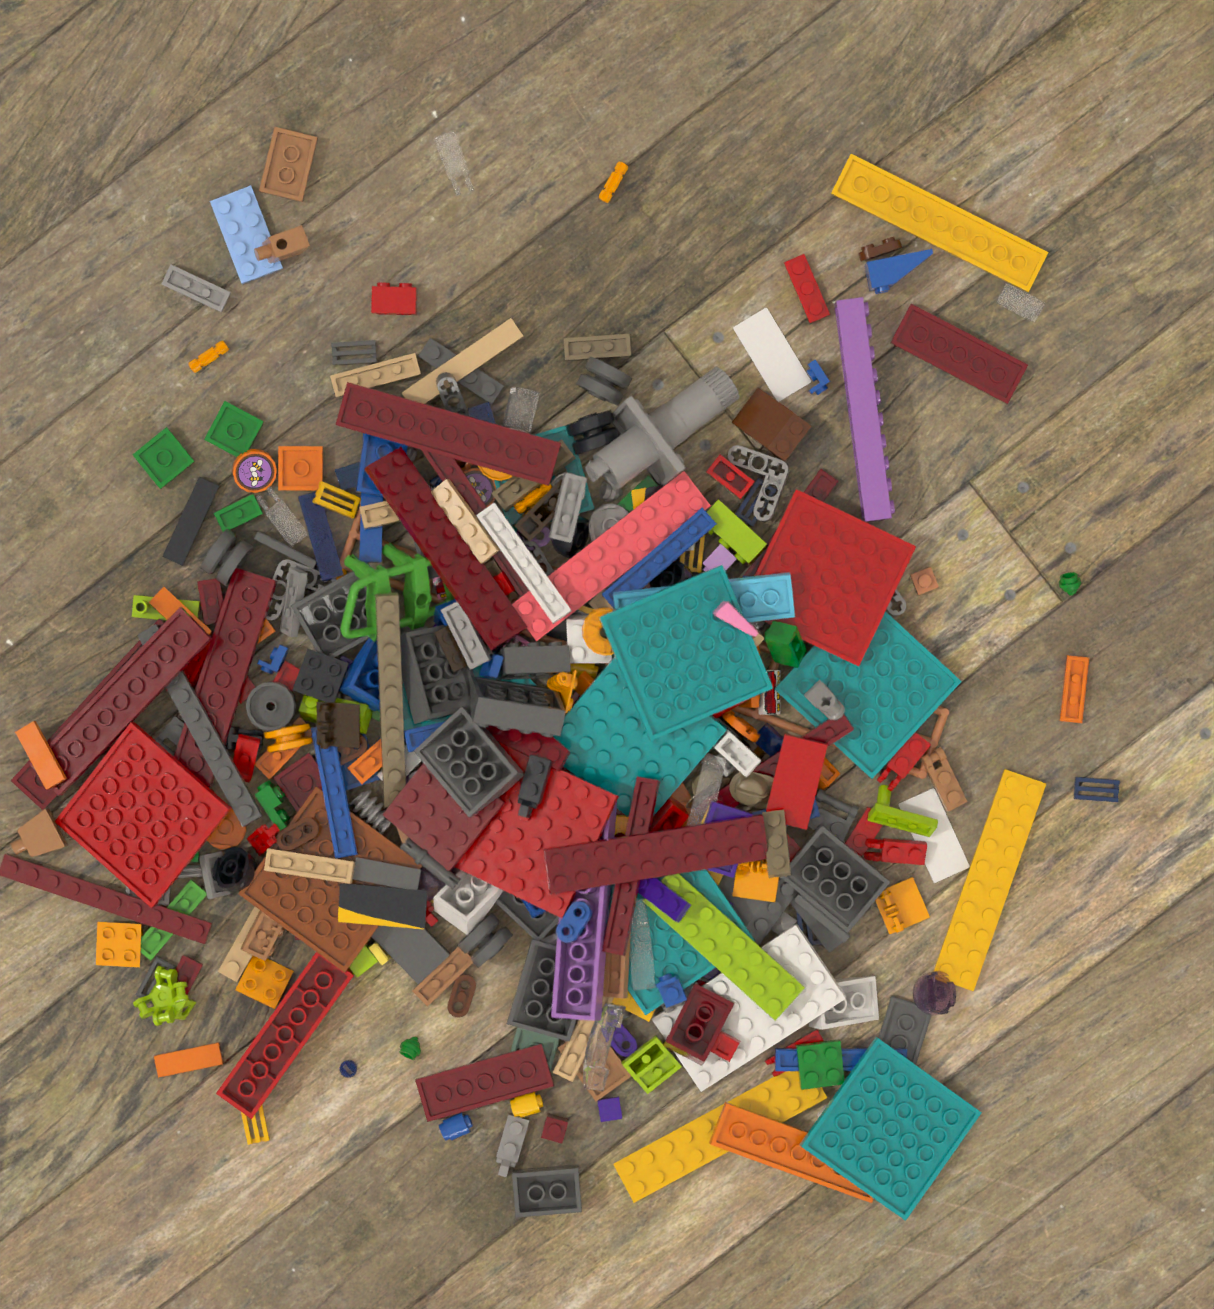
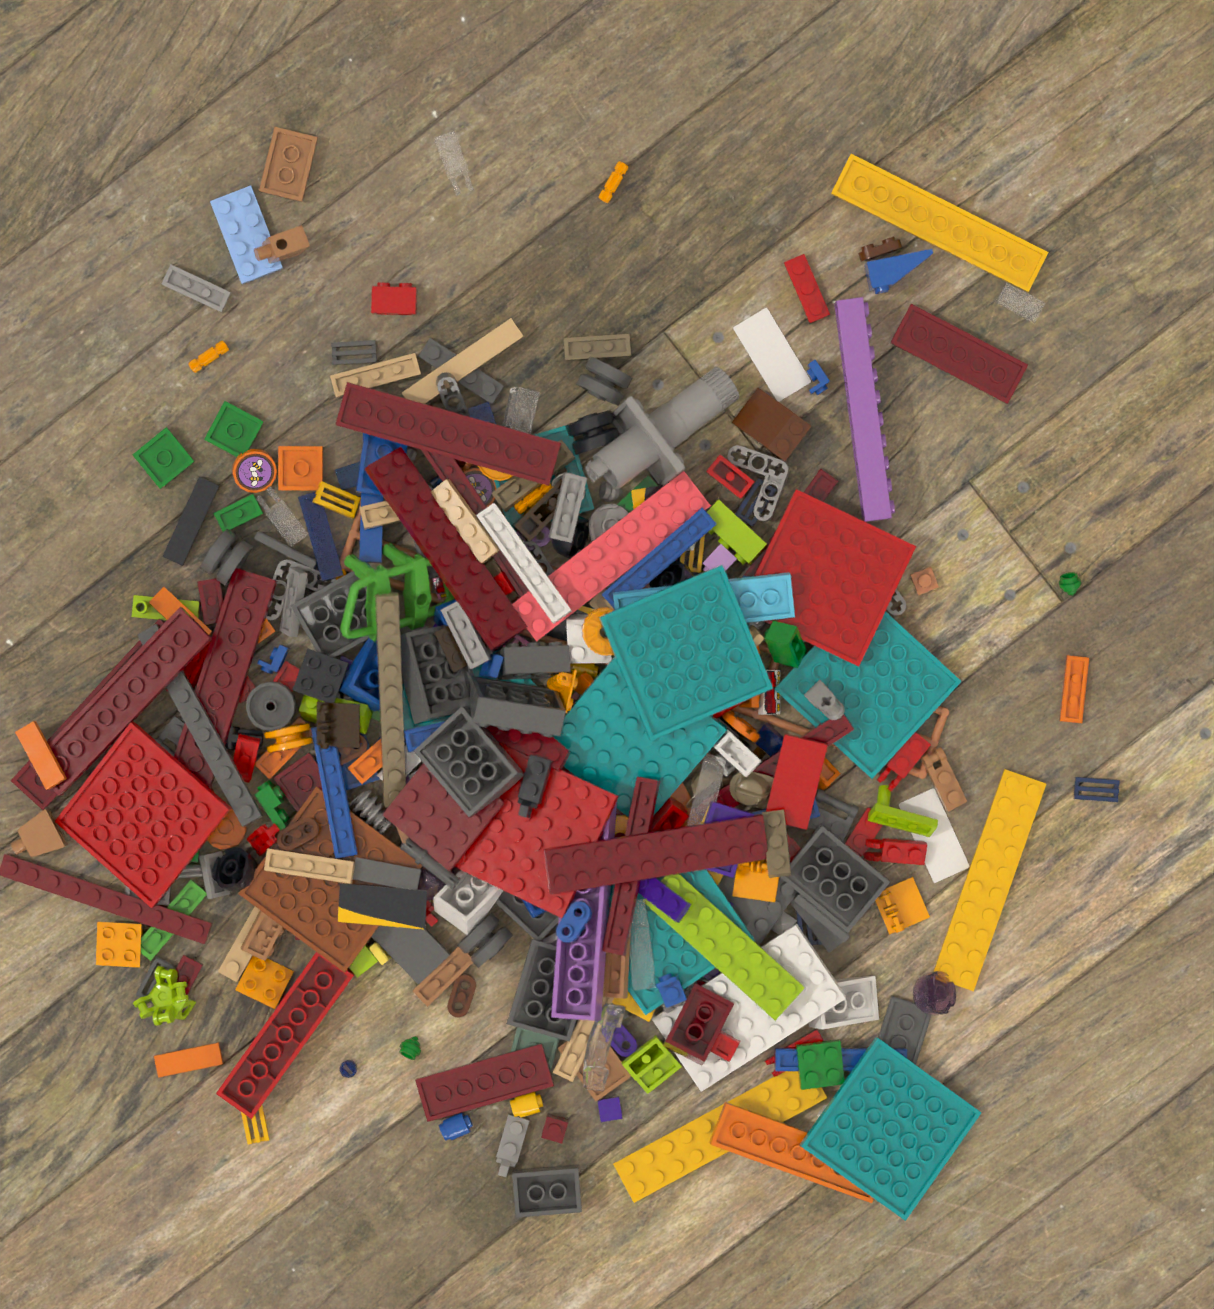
(730, 615): bright pink slope -> none

